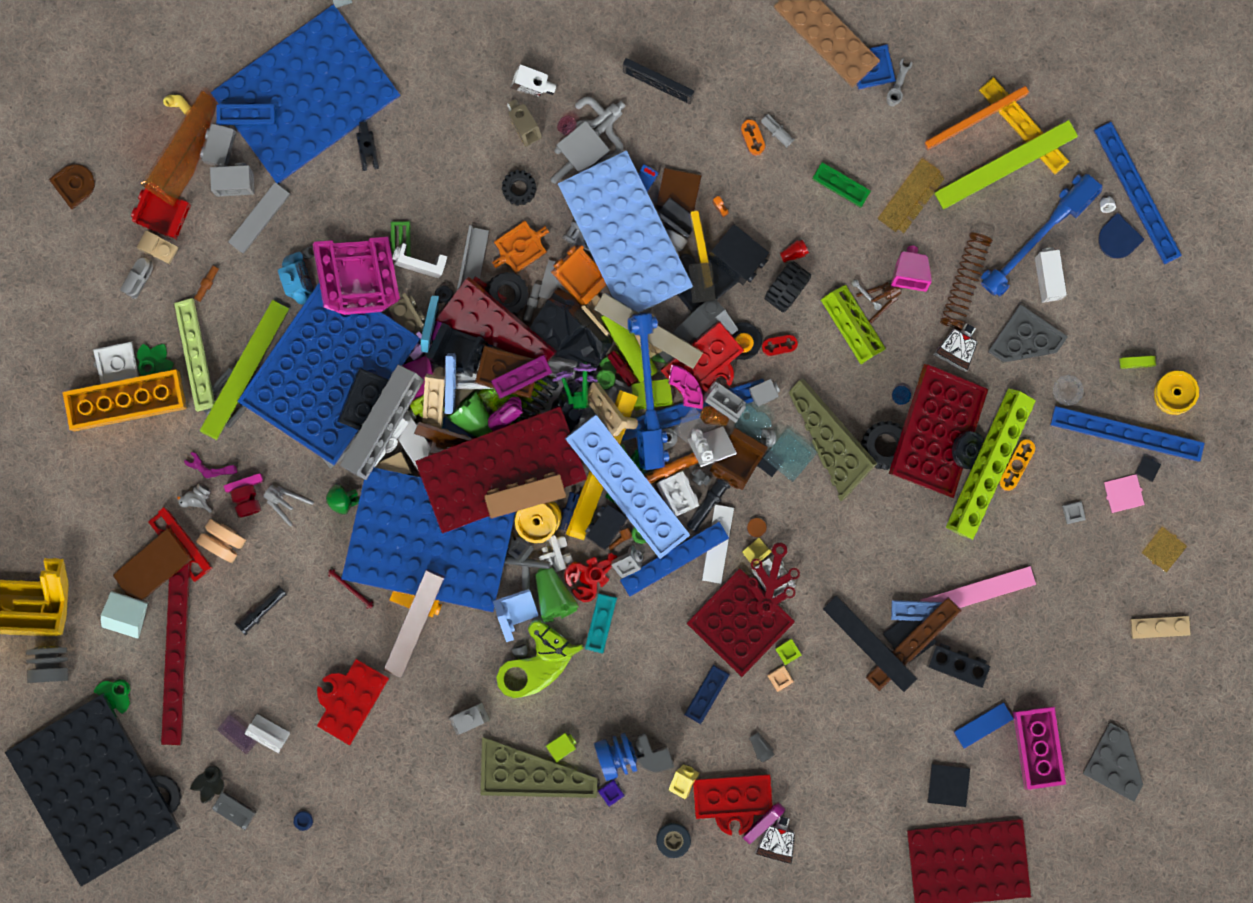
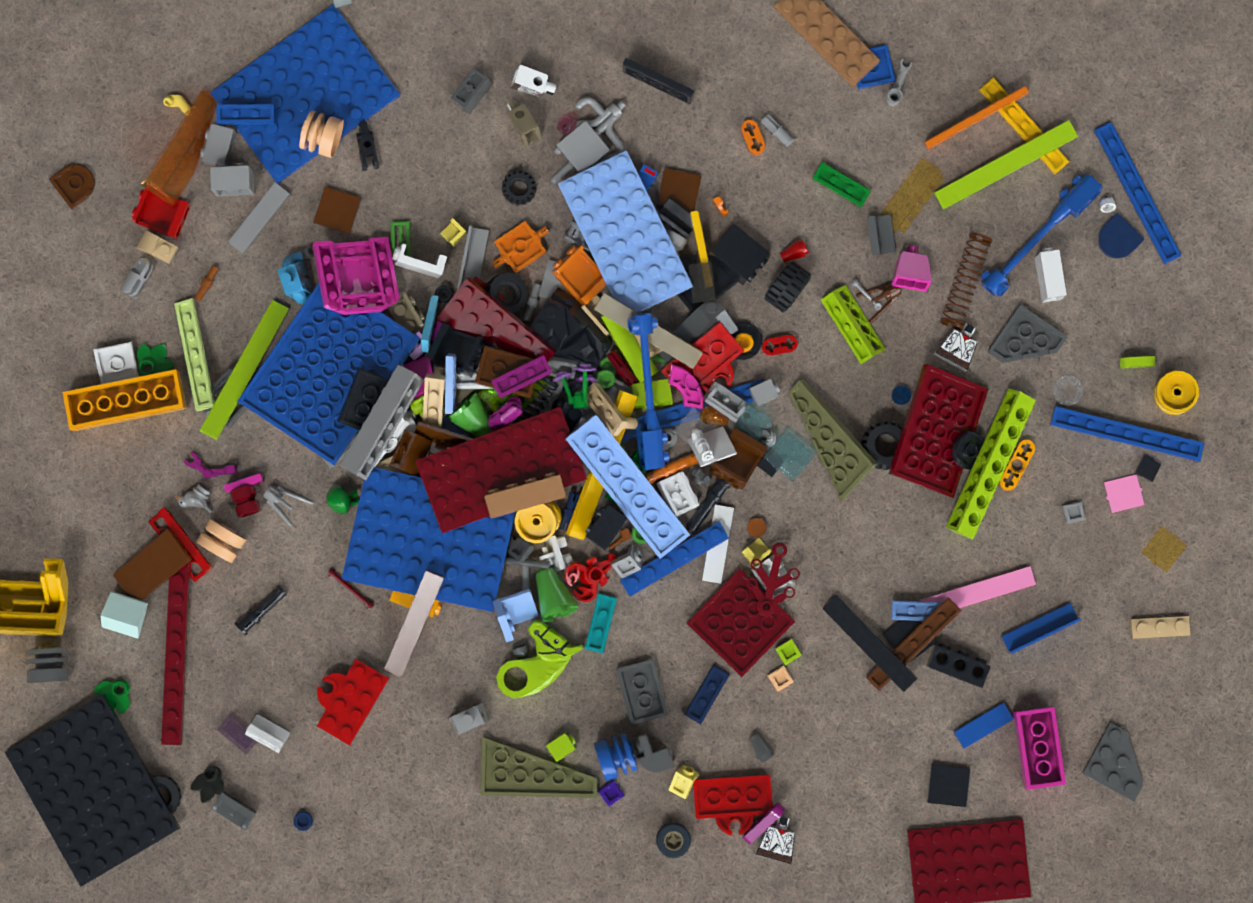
(316, 132): none -> light nougat wheel
(337, 210): none -> reddish brown tile
(410, 448): none -> reddish brown panel
(453, 233): none -> light yellow panel
(471, 91): none -> dark grey hinge
(642, 692): none -> dark grey plate
(881, 235): none -> dark grey panel
(1040, 628): none -> blue panel

